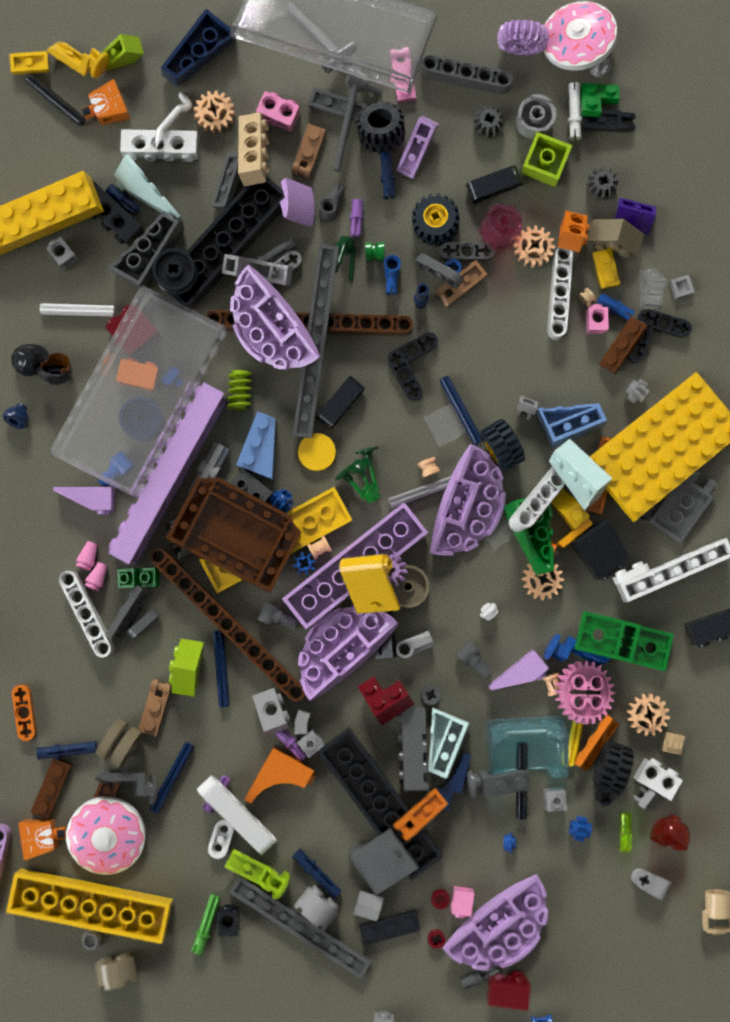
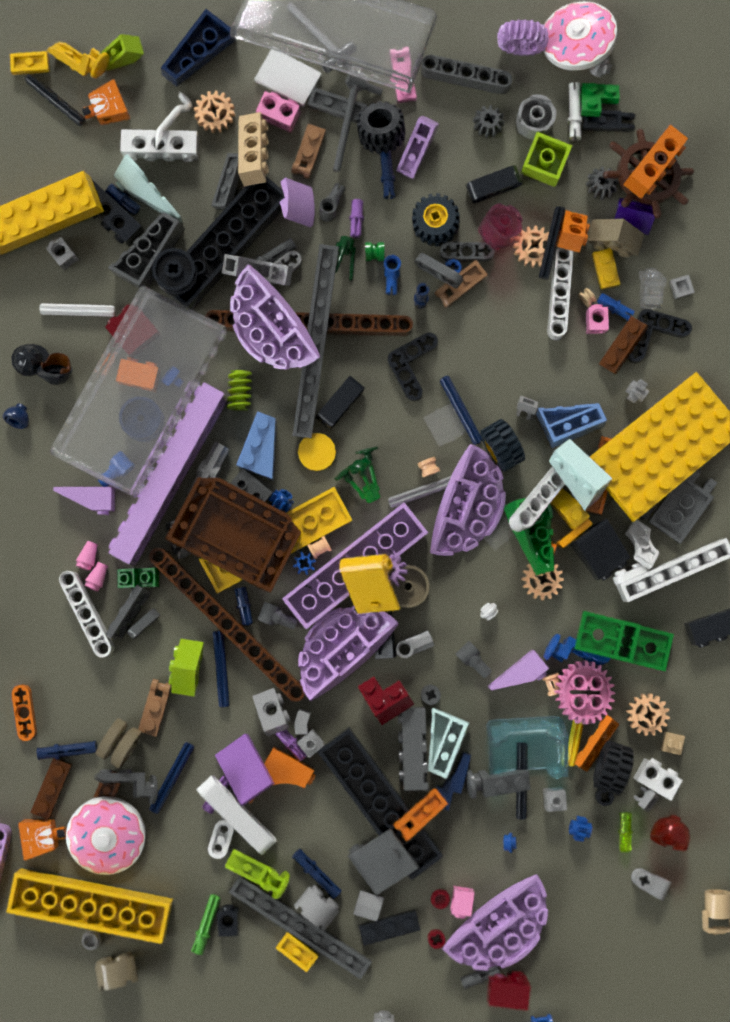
(243, 606): none -> dark blue axle
(244, 769): none -> medium lavender tile
(288, 77): none -> white tile
(297, 951): none -> yellow plate
(552, 242): none -> black axle
(641, 182): none -> brick
(644, 550): none -> white tile

